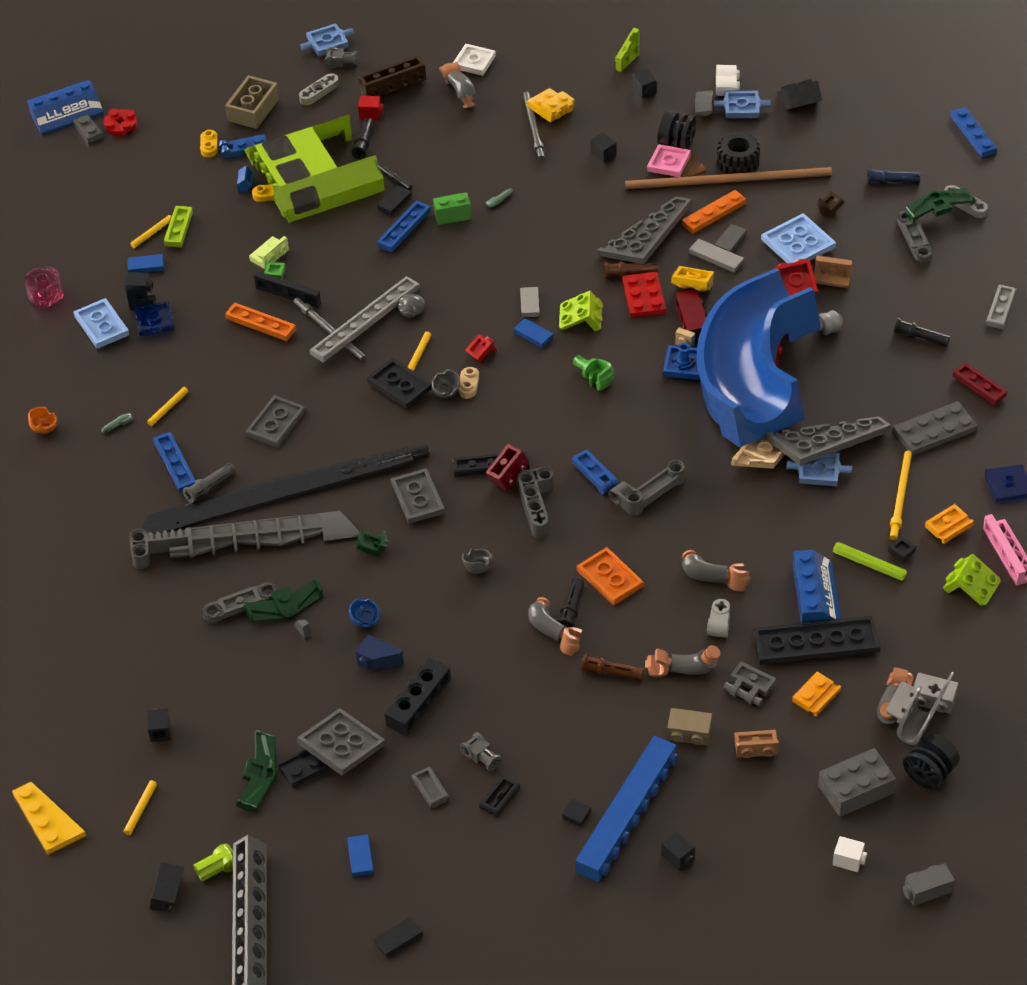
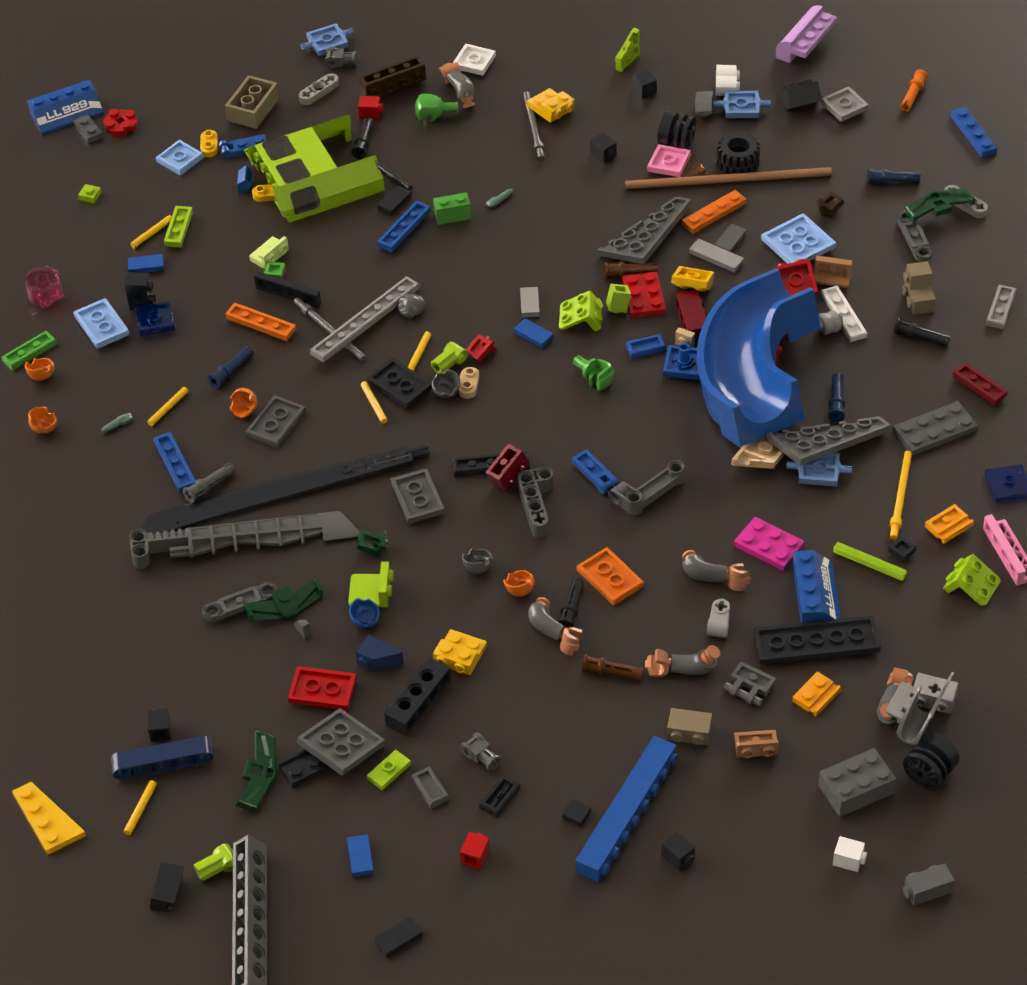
(29, 350): none -> bright green tile
(40, 369): none -> orange hair
(89, 193): none -> lime plate
(162, 757): none -> dark blue beam
(179, 157): none -> light blue tile
(225, 371): none -> dark blue pin
(243, 402): none -> orange hair
(322, 688): none -> red plate
(372, 586): none -> lime bracket
(374, 403): none -> yellow bar
(388, 769): none -> lime plate
(432, 105): none -> bright green piece
(452, 354): none -> lime piece
(460, 651): none -> yellow plate
(475, 850): none -> red brick
(519, 583): none -> orange hair
(618, 298): none -> lime brick
(645, 346): none -> blue tile
(768, 543): none -> dark pink plate
(805, 34): none -> lavender brick
(837, 402): none -> dark blue pin
(844, 104): none -> light grey plate
(851, 324): none -> white tile
(916, 85): none -> orange pin
(918, 288): none -> dark tan brick

